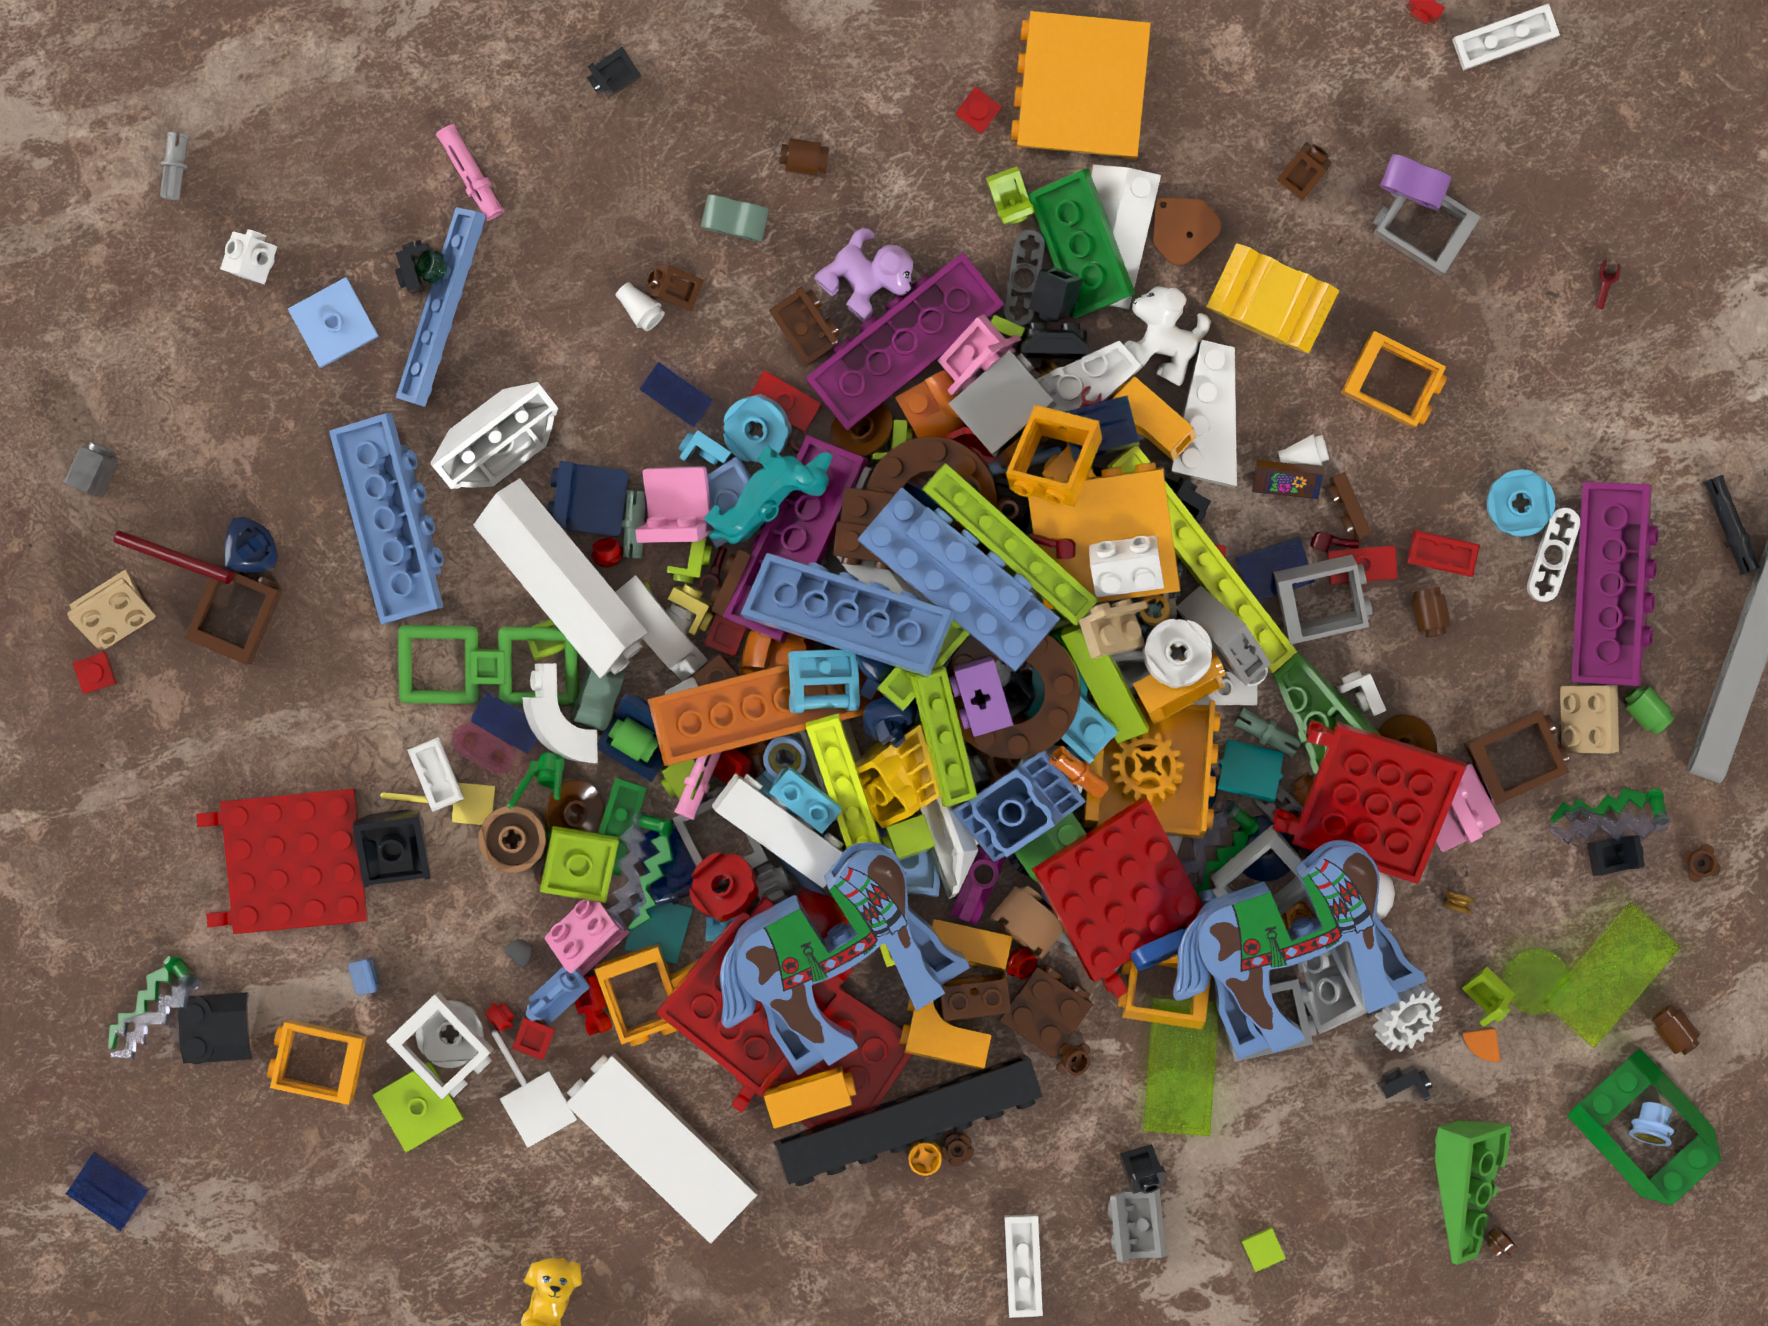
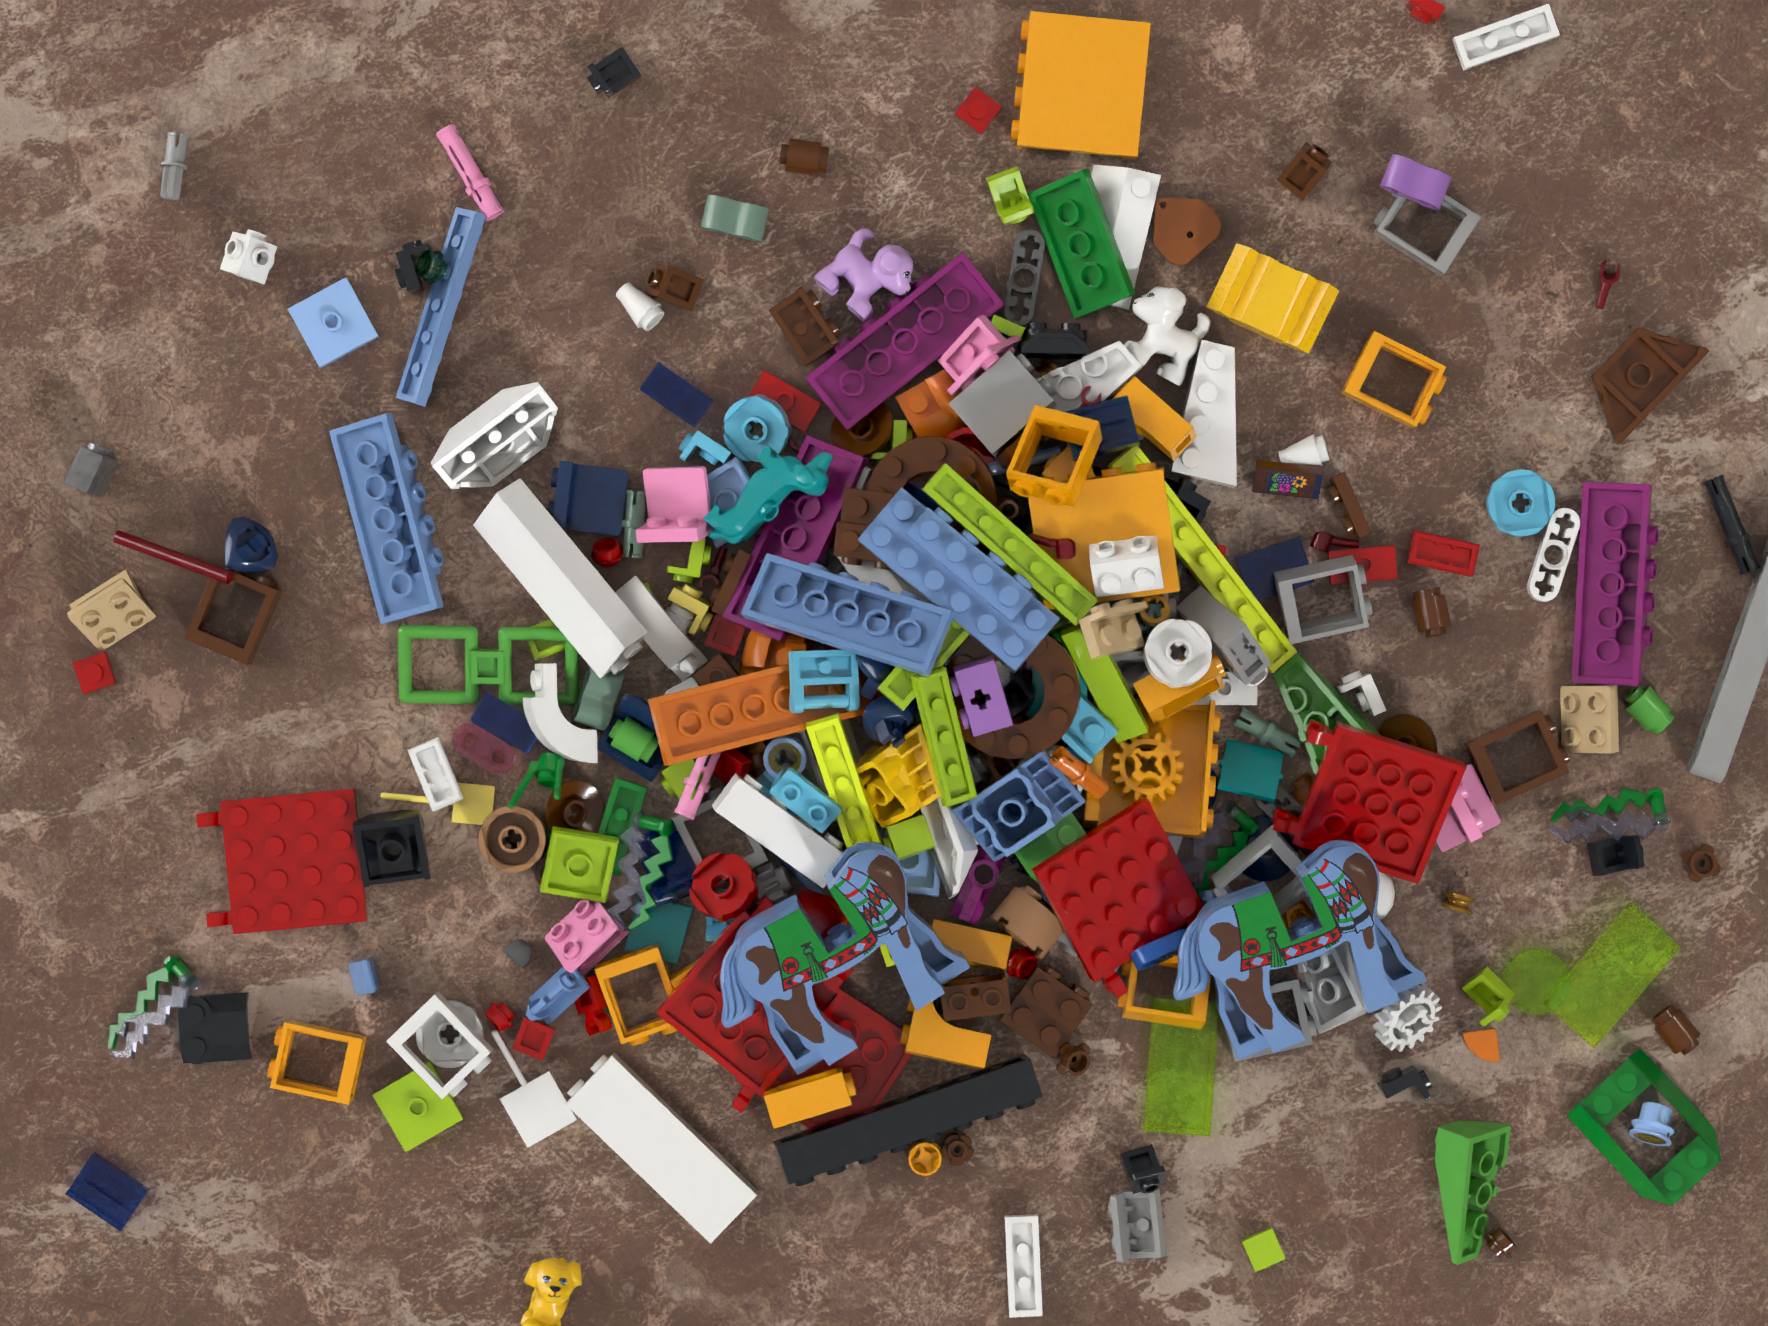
(1055, 294): black brick -> none
(1640, 377): none -> reddish brown wing

